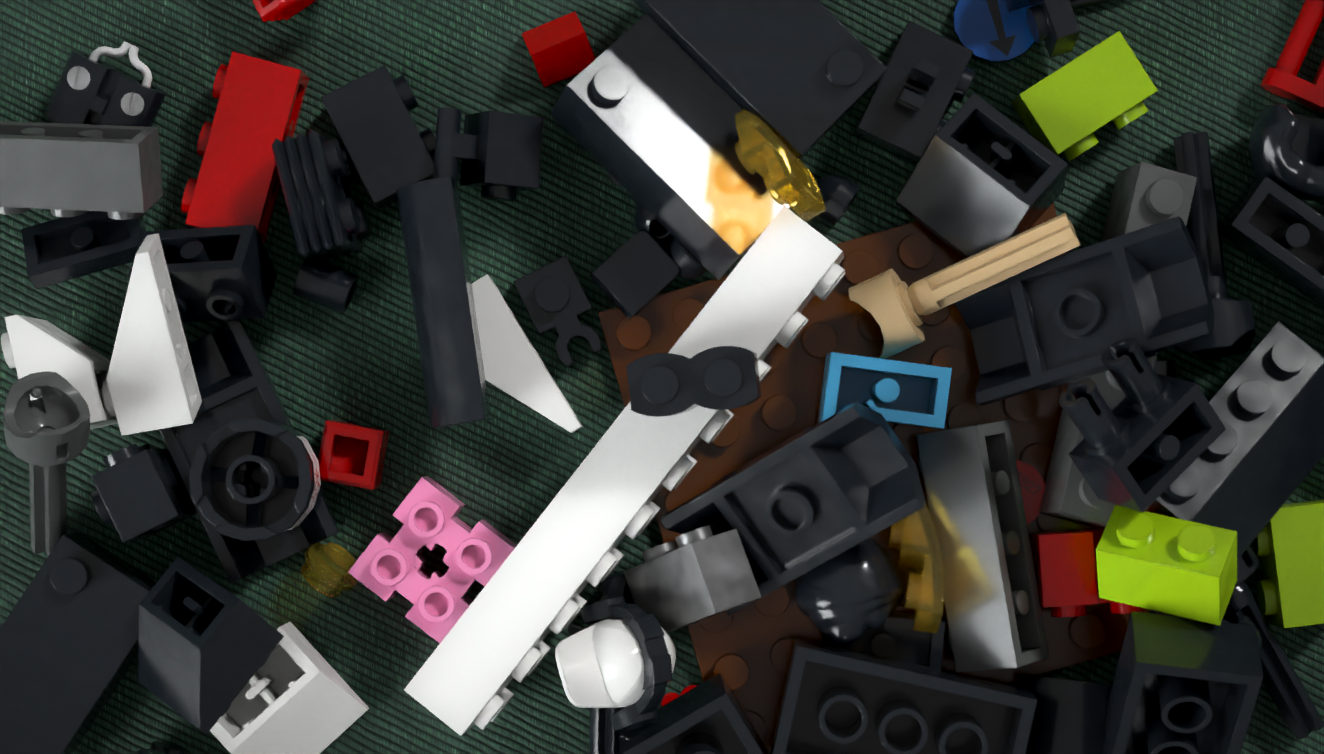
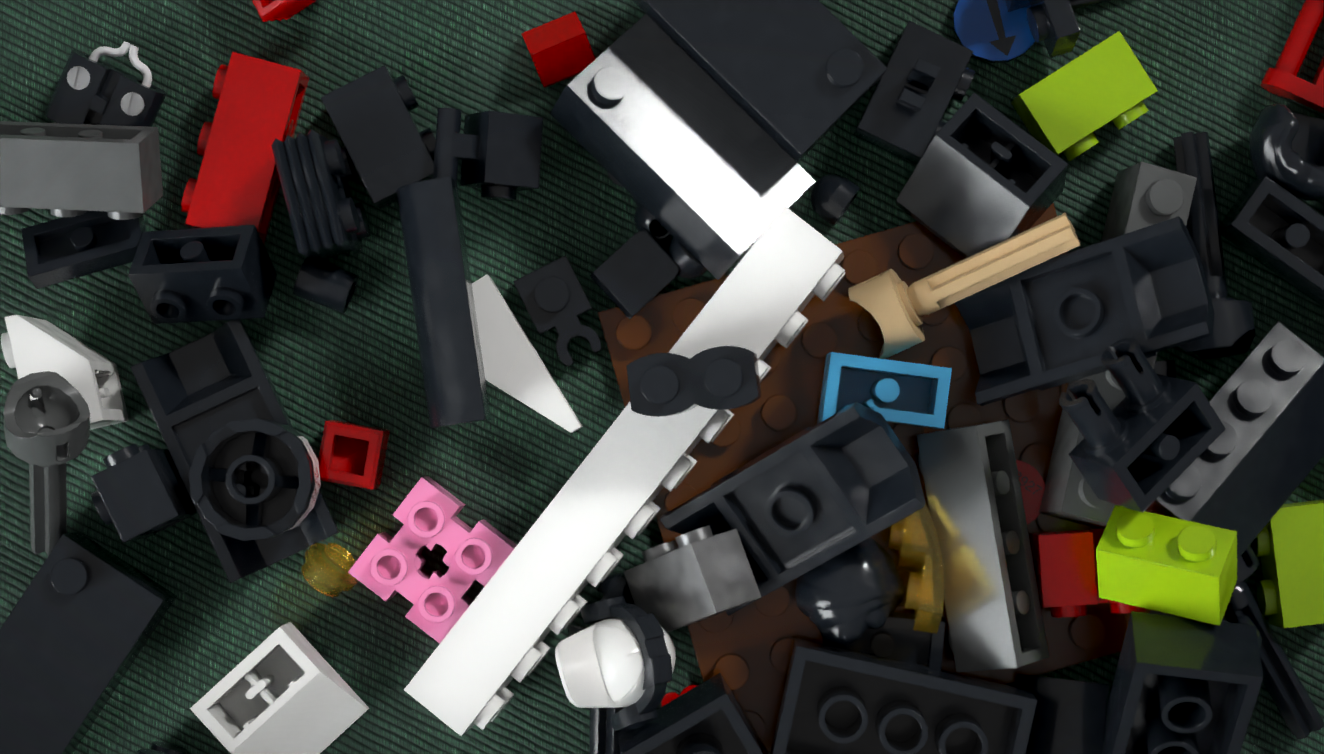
(150, 367): white slope -> none
(199, 644): black slope -> none
(781, 168): clear yellow slope -> none

